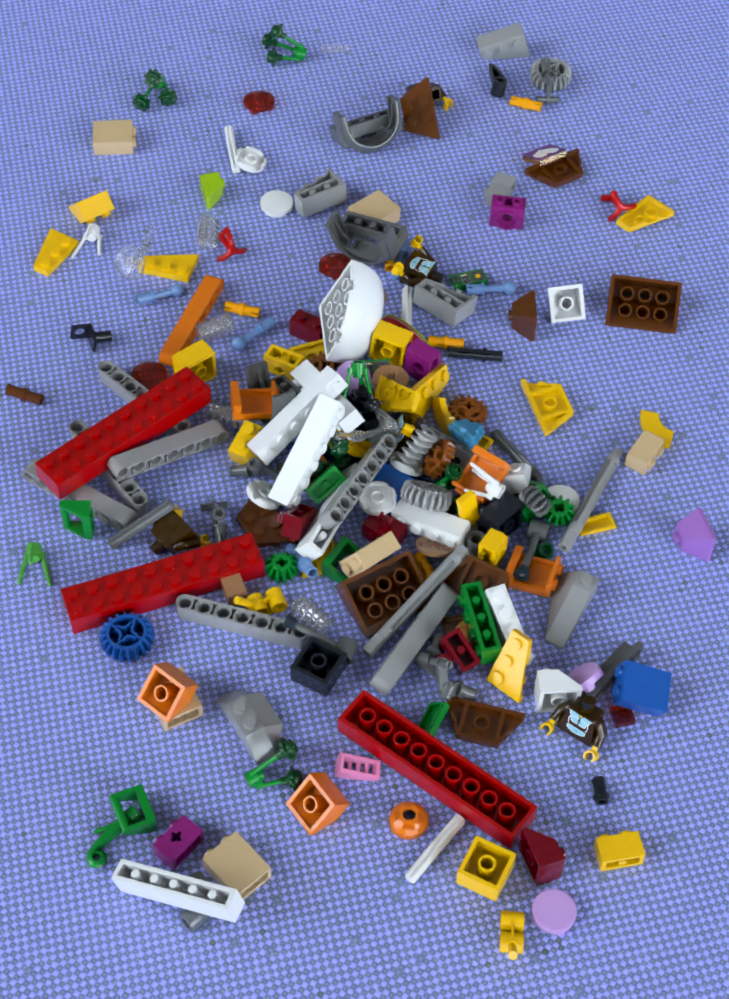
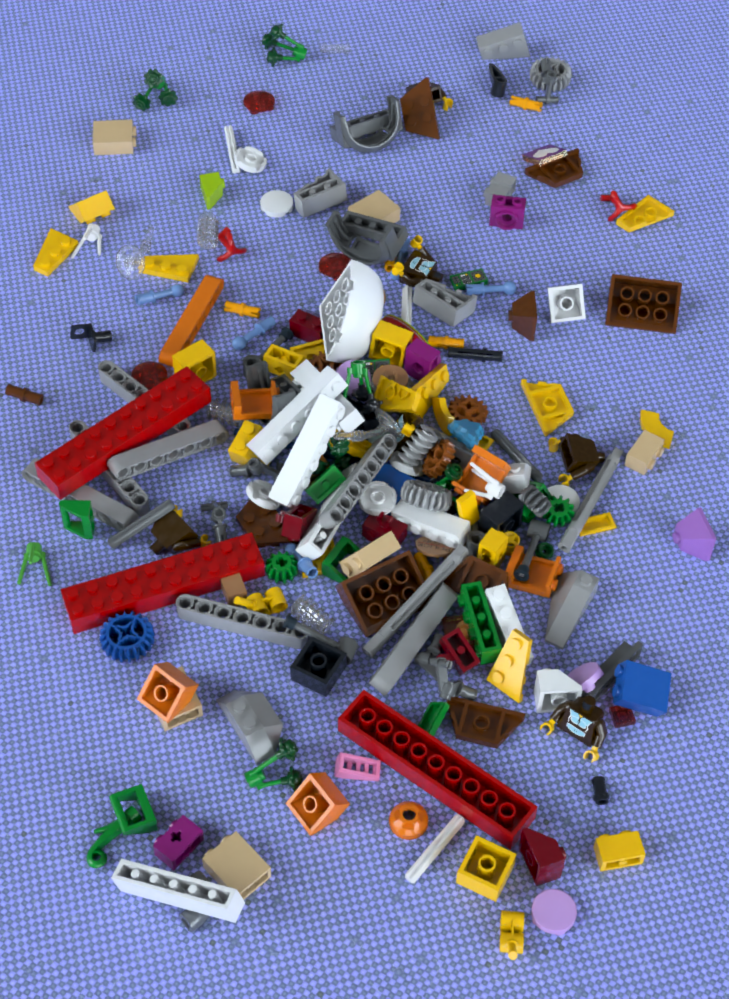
(215, 327): clear piece -> none
(285, 335): none -> dark grey piece
(513, 539): none -> yellow wheel
(578, 455): none -> dark brown torso

